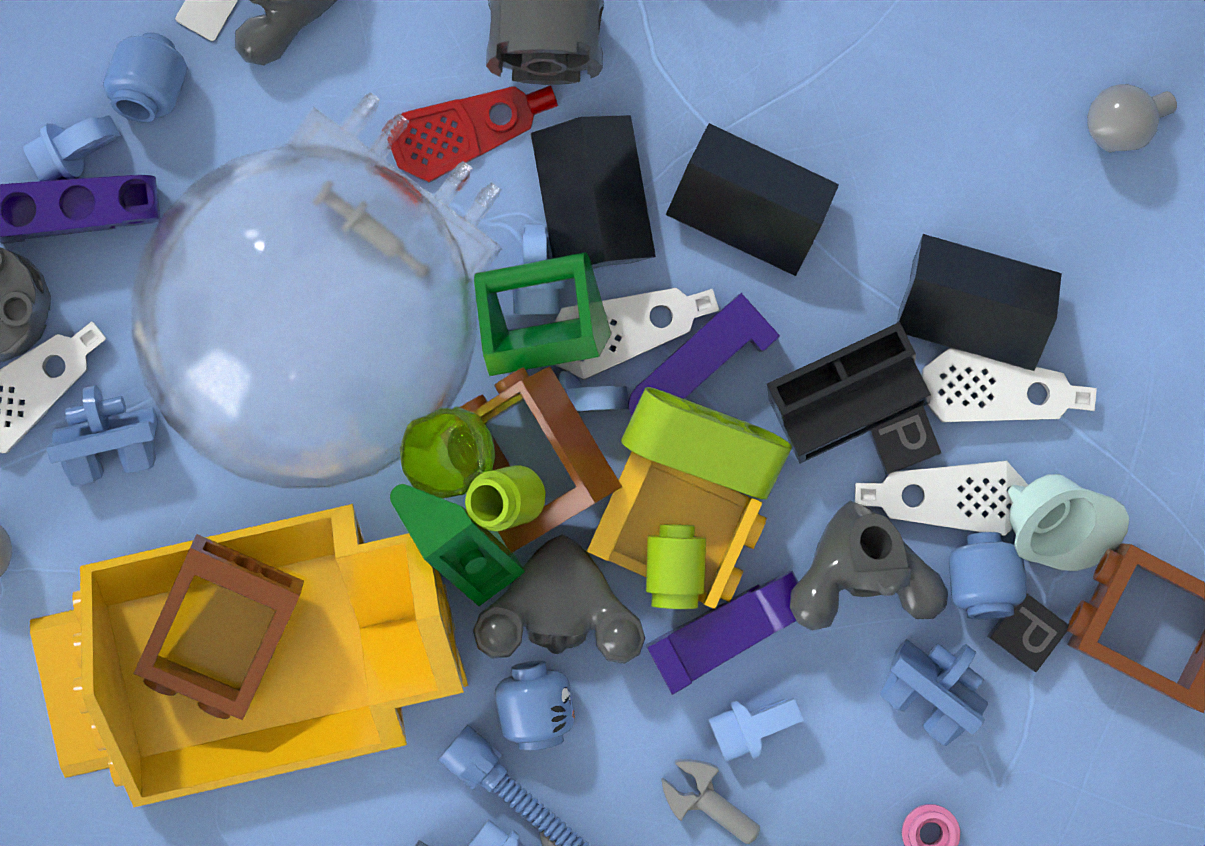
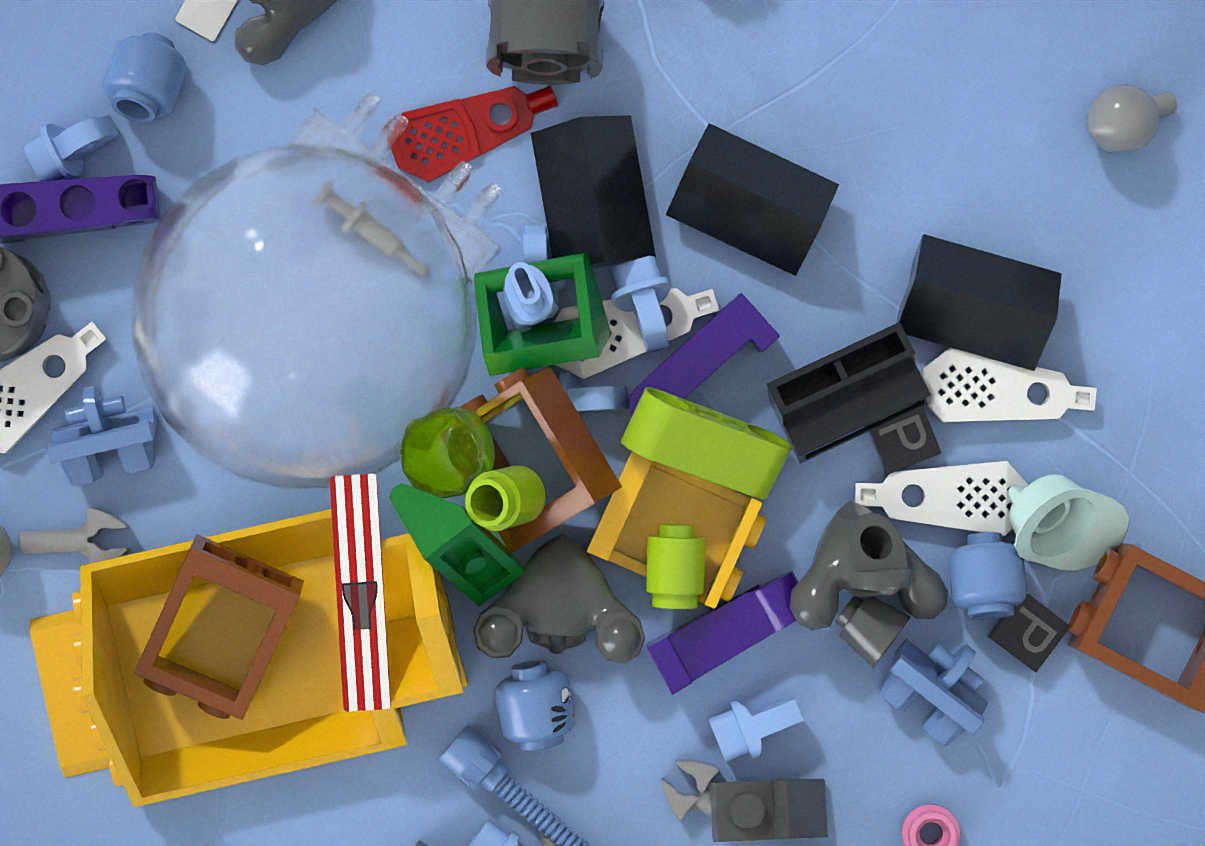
(76, 539): none -> light grey bar
(360, 592): none -> sticker
(528, 296): none -> light blue piece
(641, 290): none -> light blue piece
(768, 810): none -> dark grey slope
(870, 627): none -> dark grey hat

